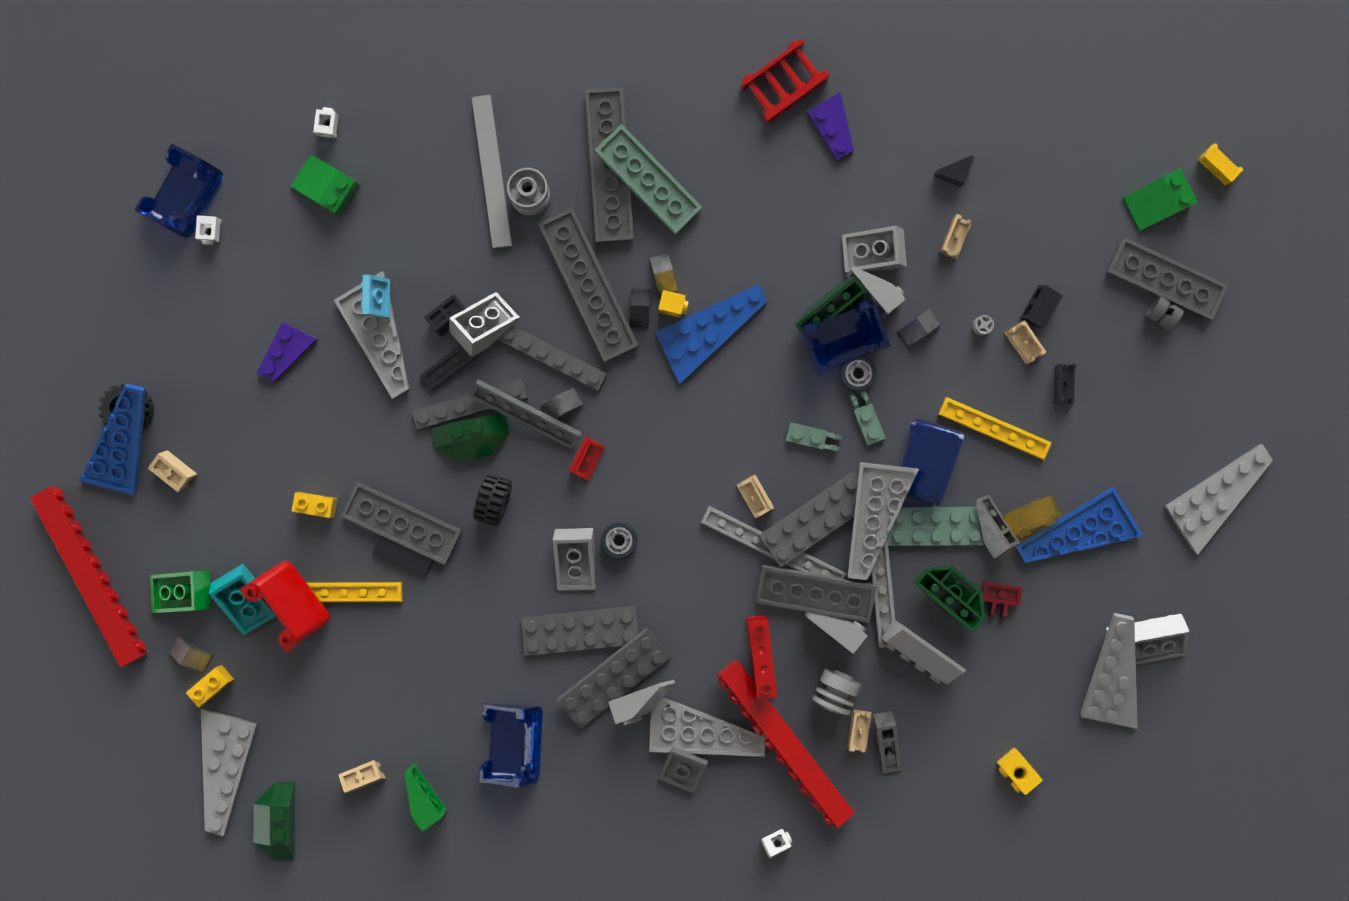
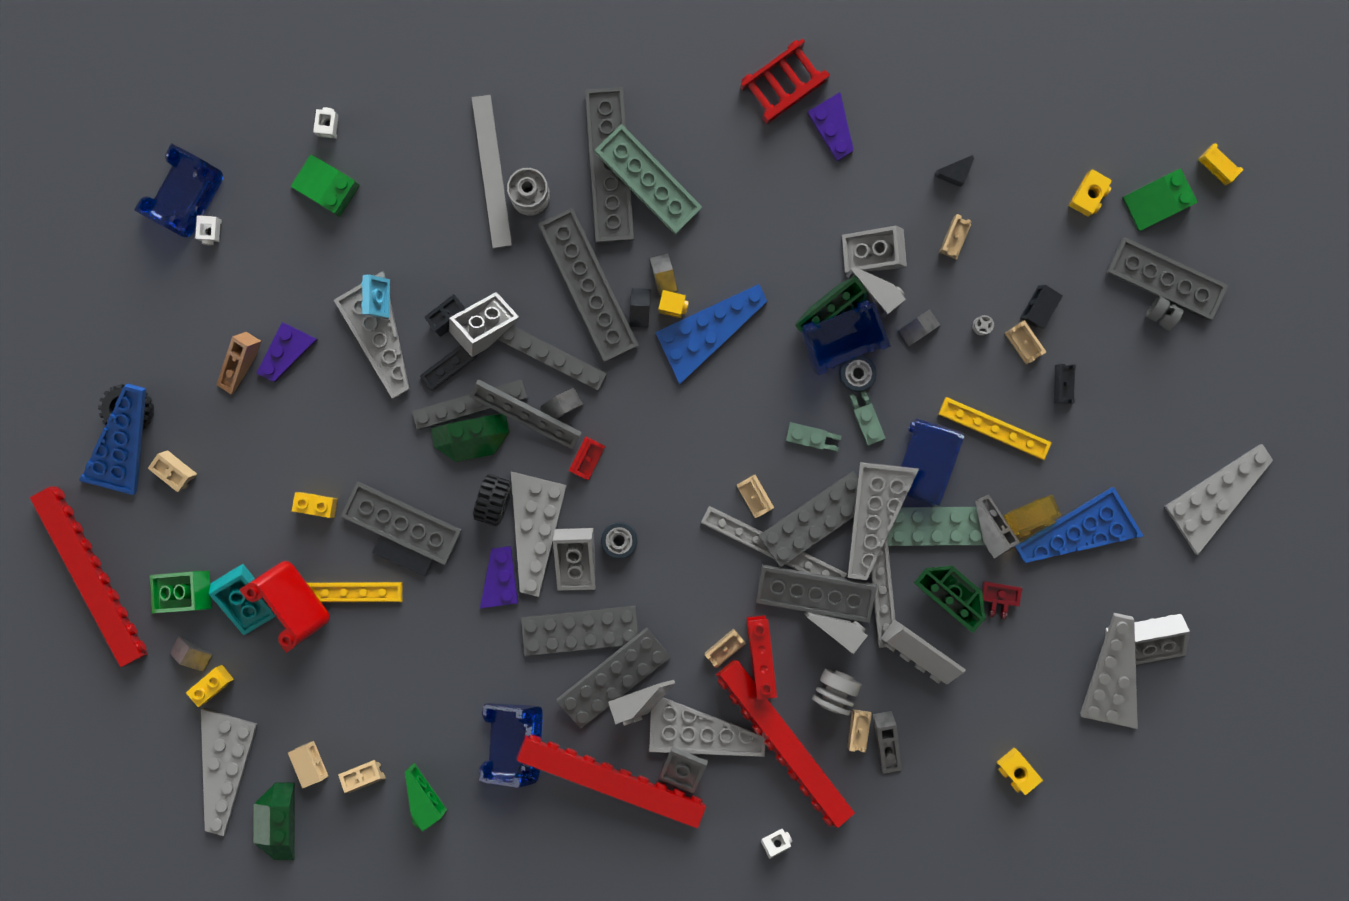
(238, 360): none -> medium nougat slope
(308, 764): none -> tan hinge
(500, 579): none -> dark purple wing
(536, 516): none -> light grey wing
(611, 781): none -> red brick
(725, 648): none -> tan hinge
(1082, 201): none -> yellow brick

